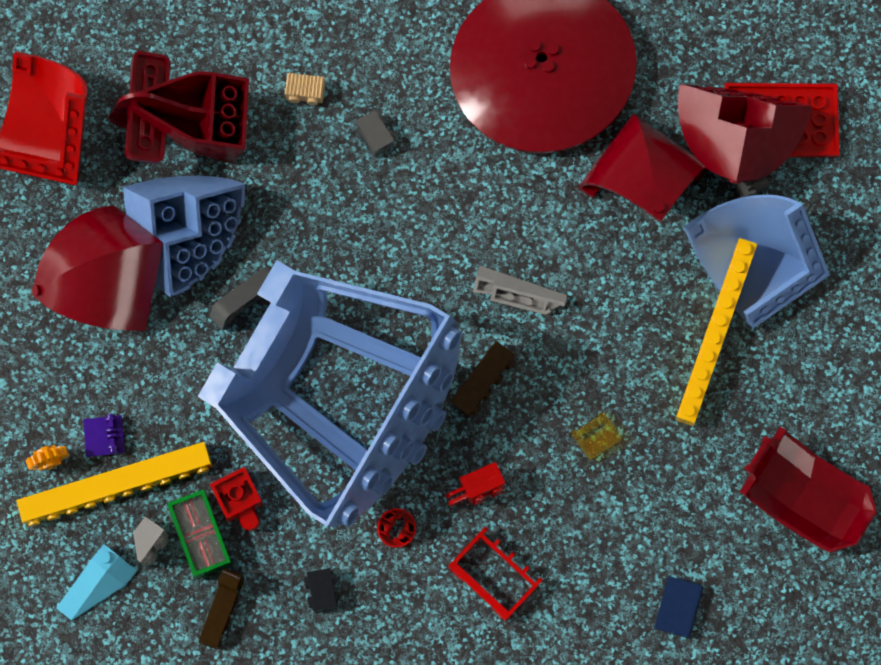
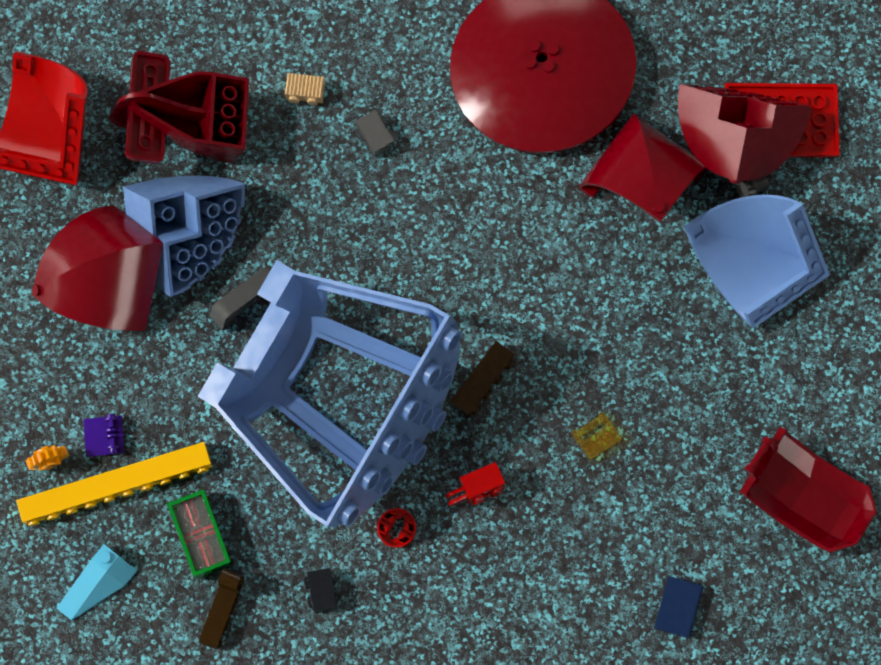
(148, 540): light grey slope -> none
(238, 498): red brick -> none
(464, 576): red hinge -> none
(517, 292): light grey wedge -> none
(716, 332): yellow brick -> none

